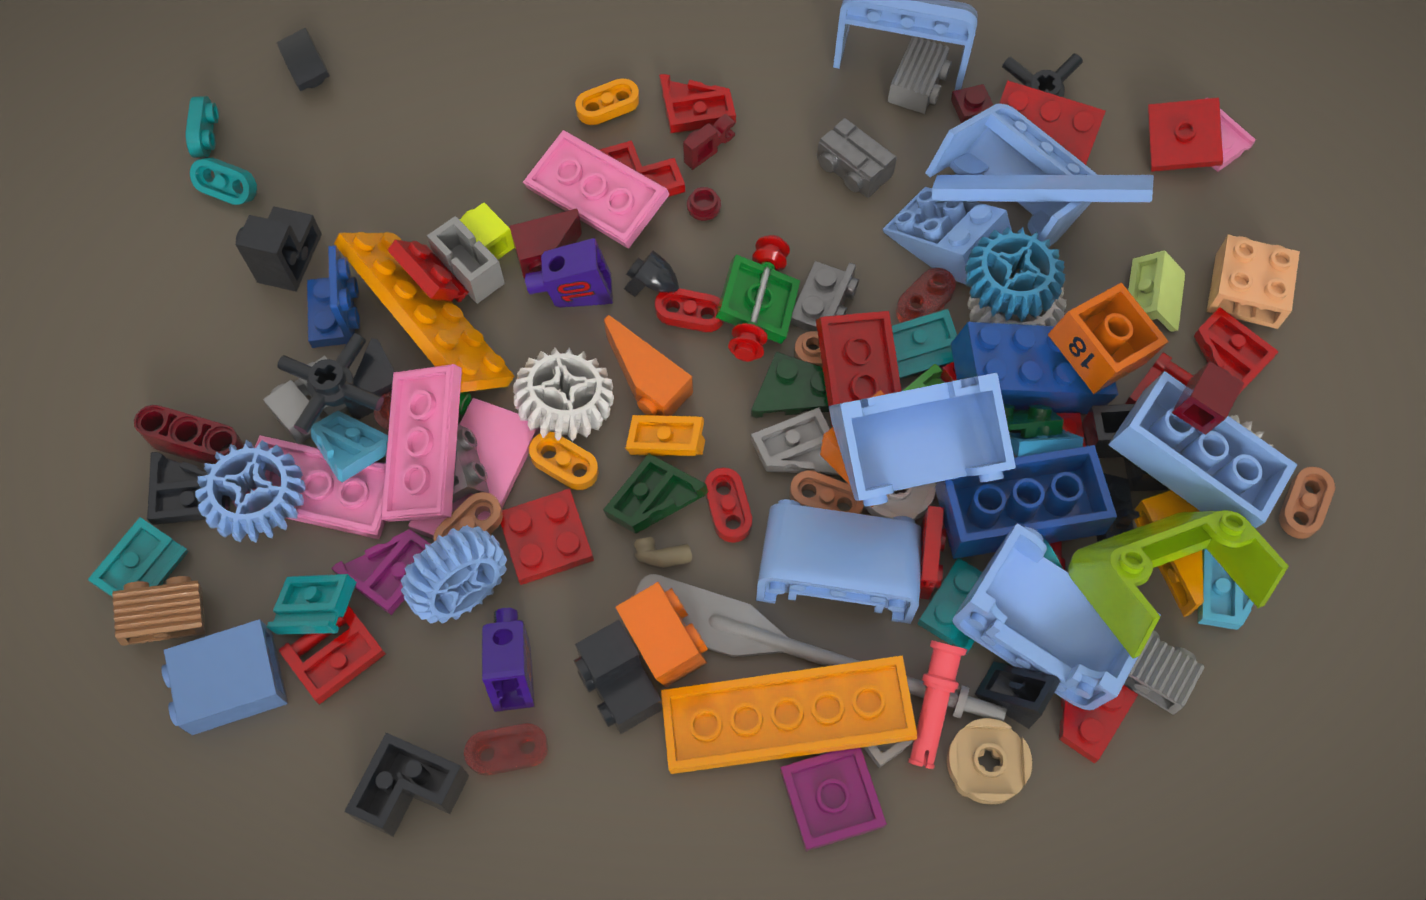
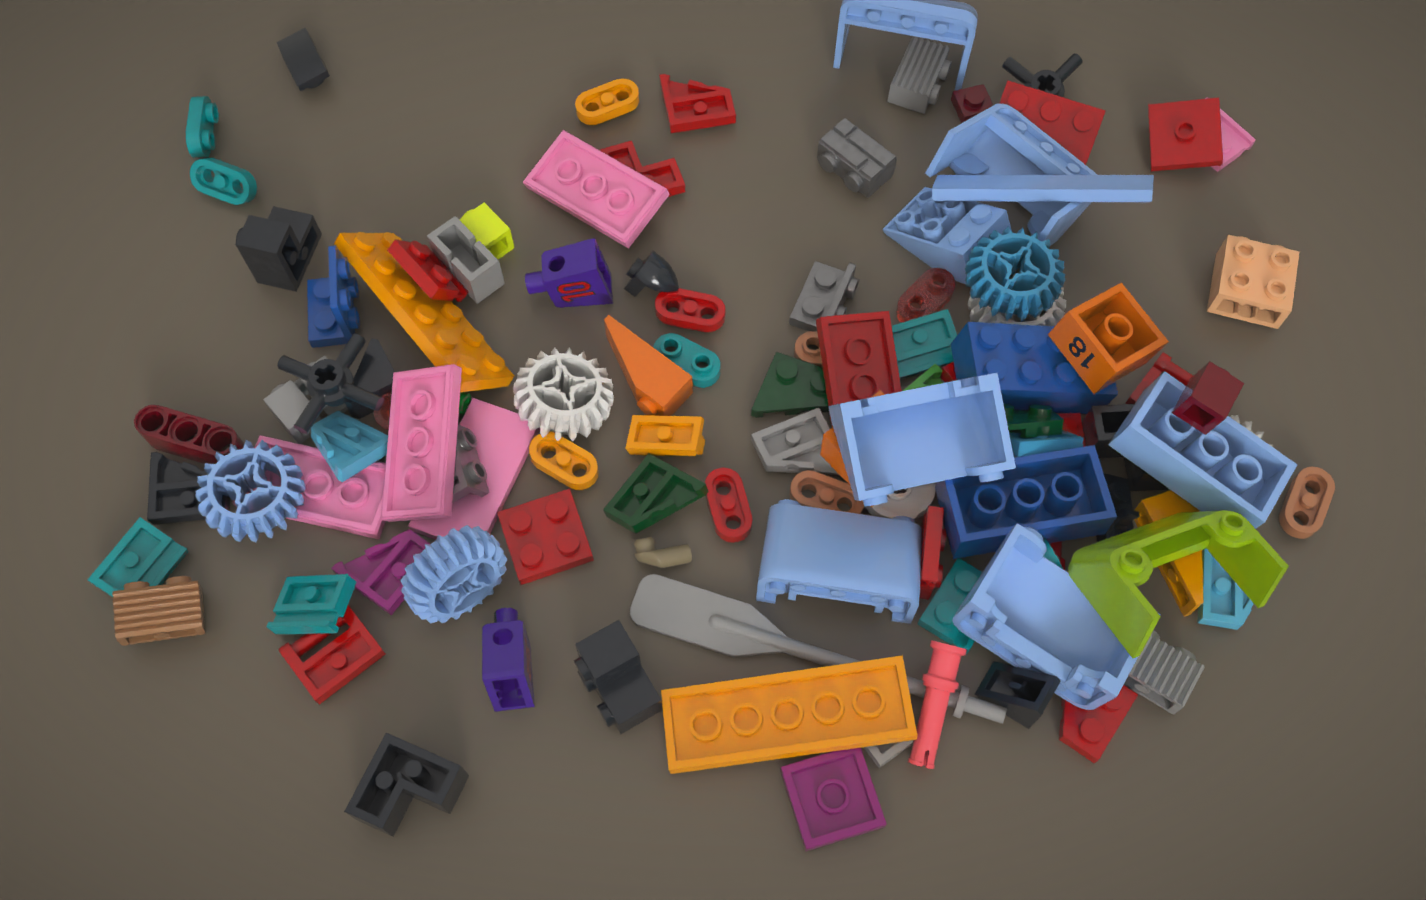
(223, 677): medium blue brick -> none
(468, 512): nougat plate -> none
(507, 749): clear red plate -> none
(544, 234): dark red slope -> none
(661, 634): orange brick -> none
(688, 356): none -> teal plate
(703, 204): dark red plate -> none
(704, 142): dark red plate -> none
(758, 298): green plate -> none
(972, 778): tan plate -> none
(1158, 287): yellowish green panel -> none
(1234, 347): red wing -> none

